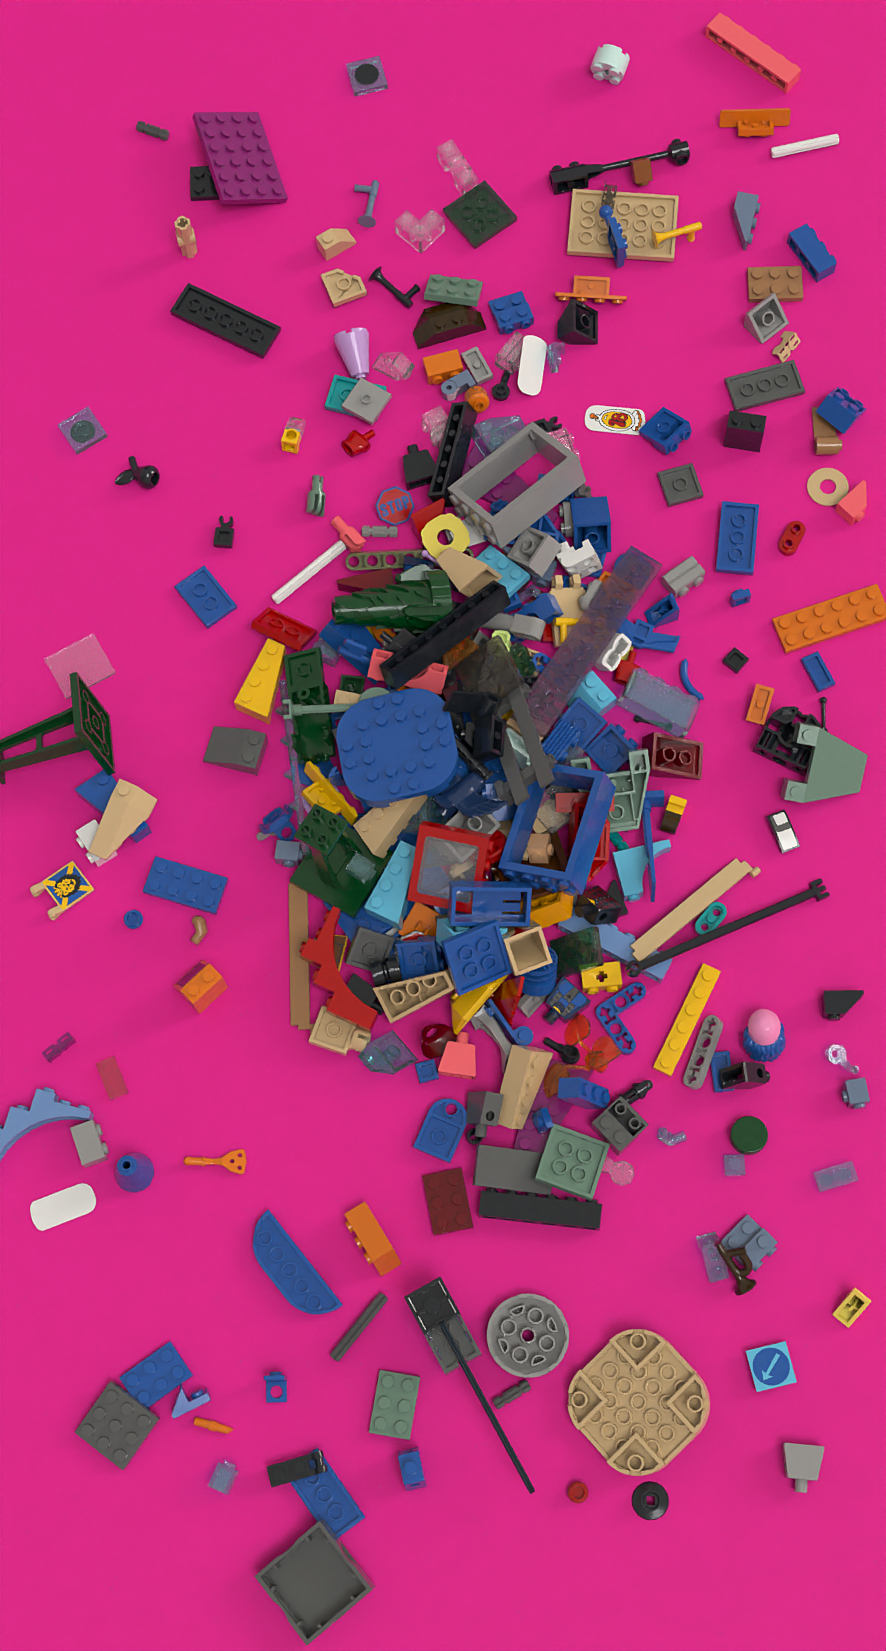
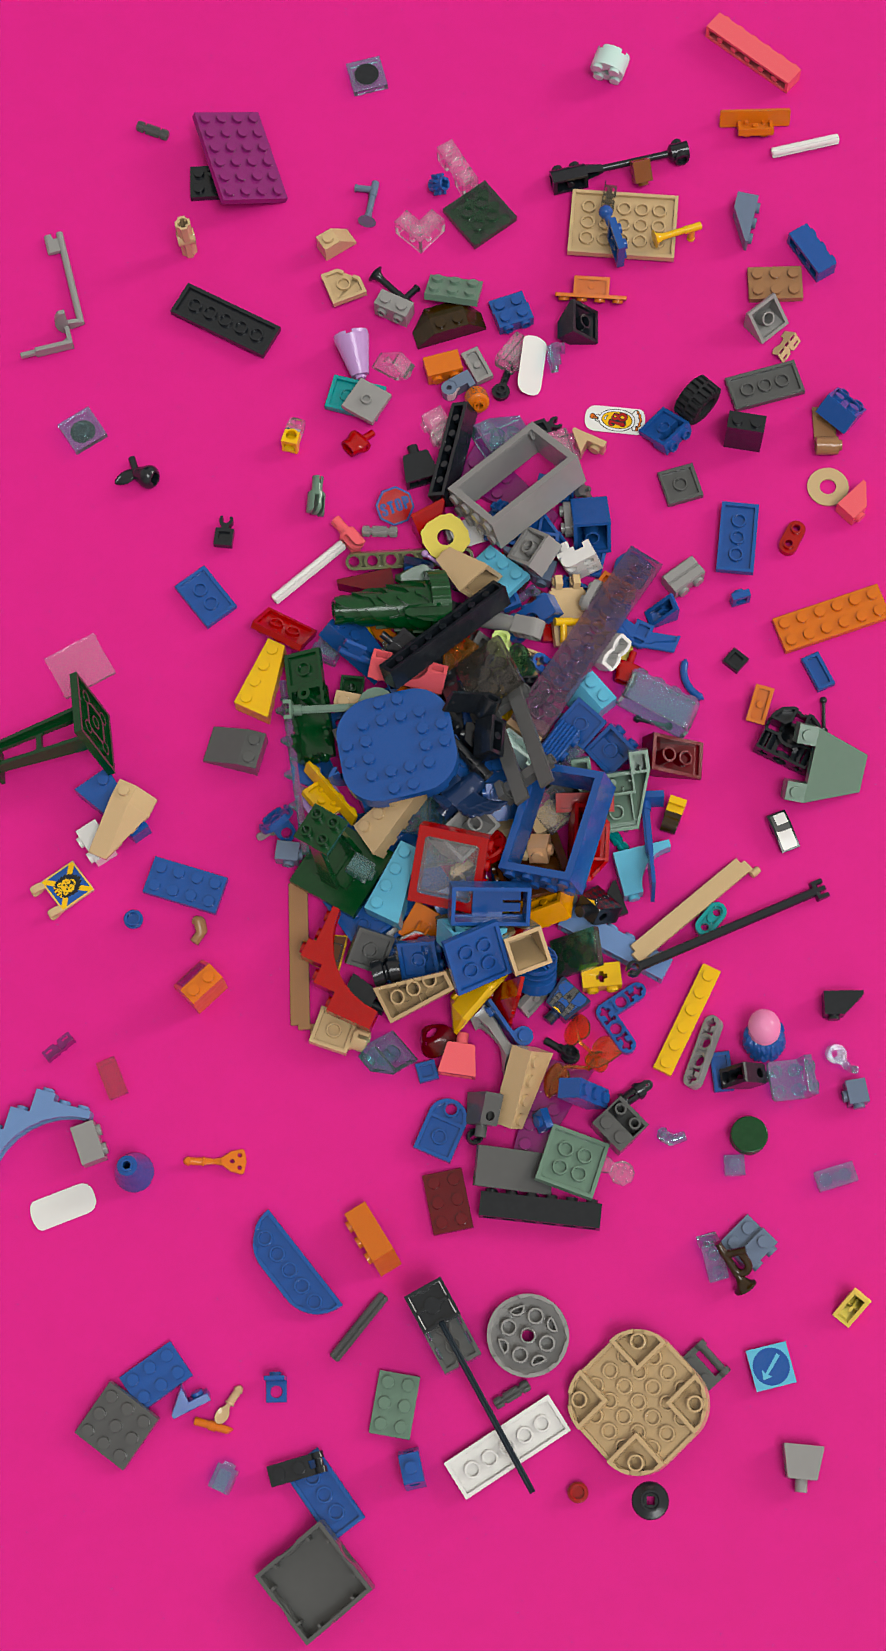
(57, 246): none -> light grey piece
(223, 1412): none -> tan piece
(394, 308): none -> light grey brick
(438, 184): none -> blue gear
(488, 1458): none -> white plate
(587, 441): none -> tan slope
(697, 399): none -> black tyre
(707, 1376): none -> dark grey plate
(792, 1079): none -> clear light blue bracket

